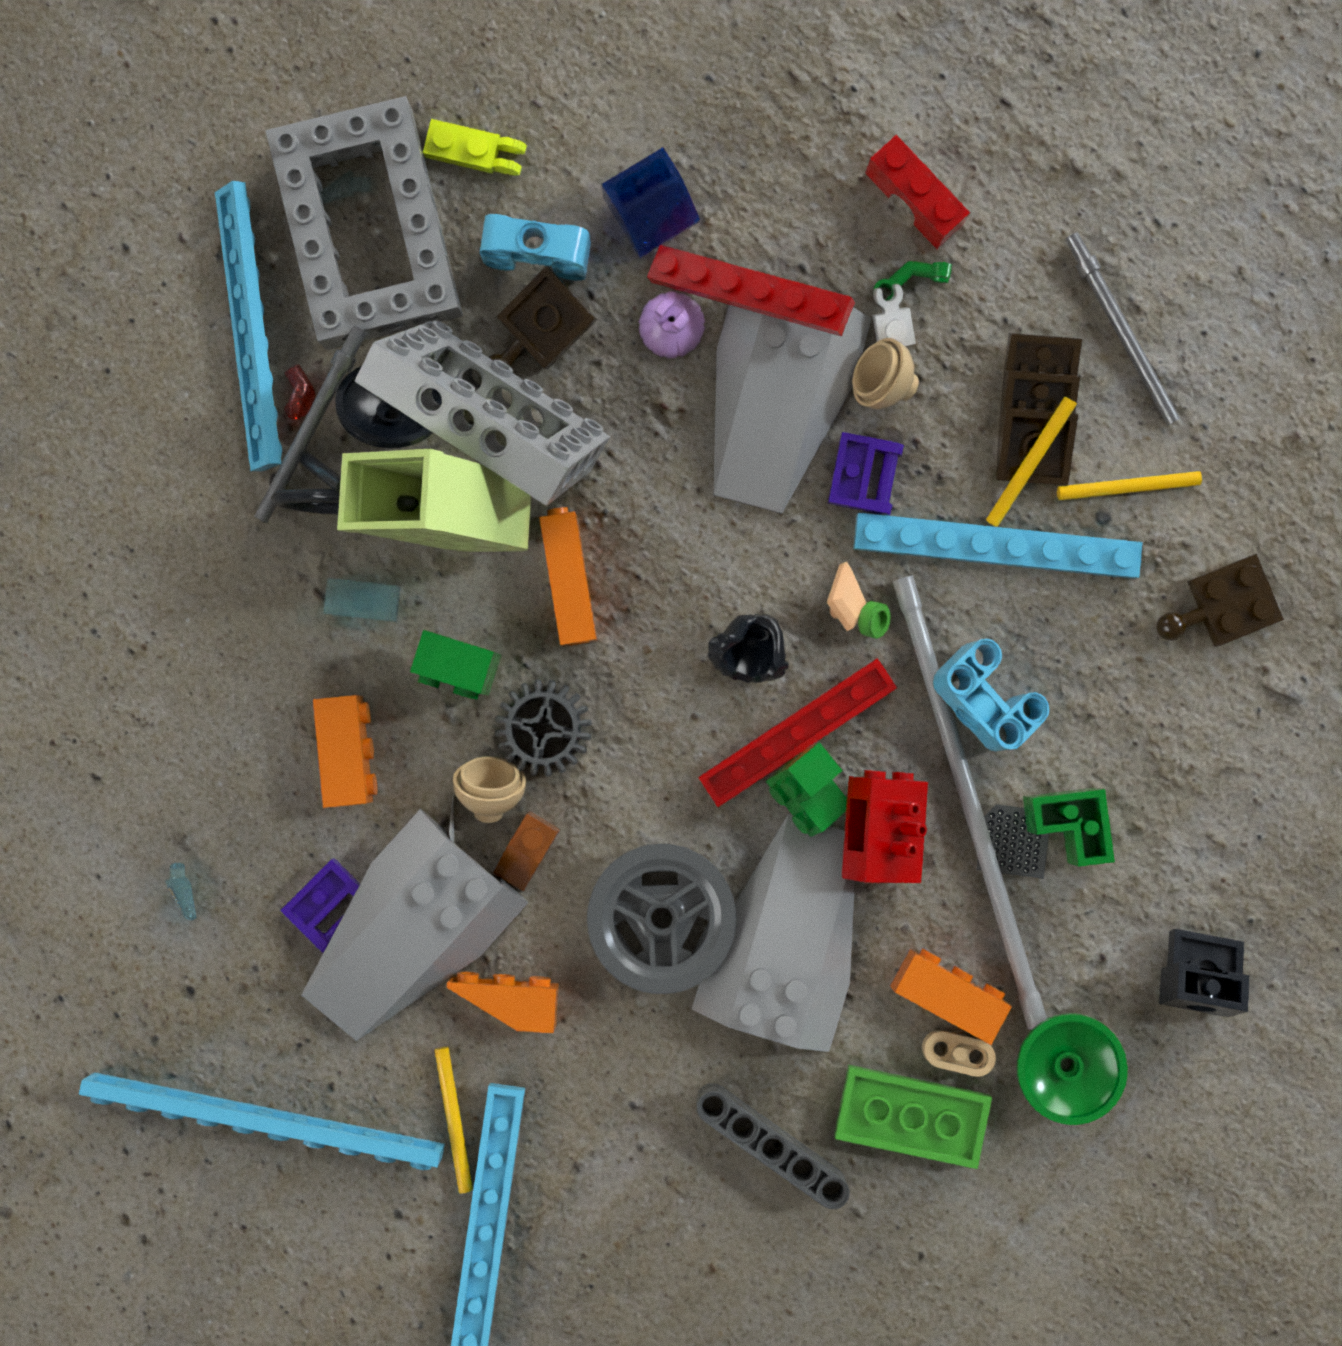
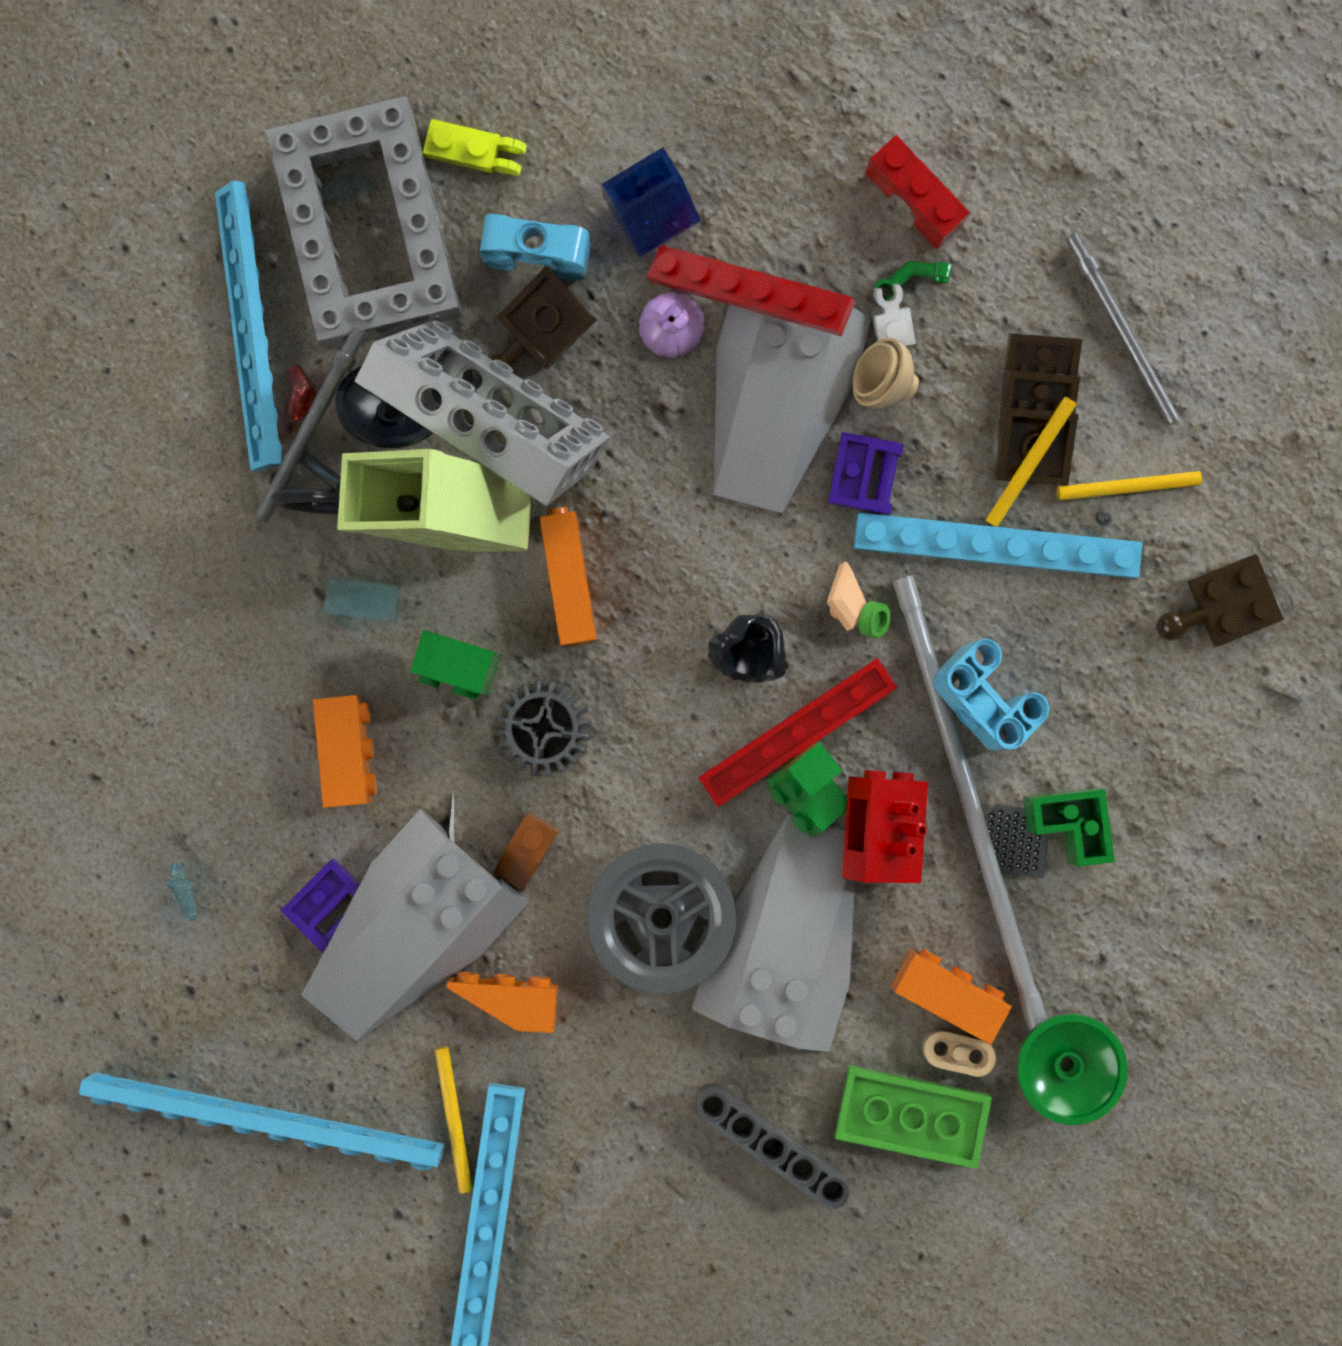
(489, 787): tan piece -> none
(1216, 992): black brick -> none

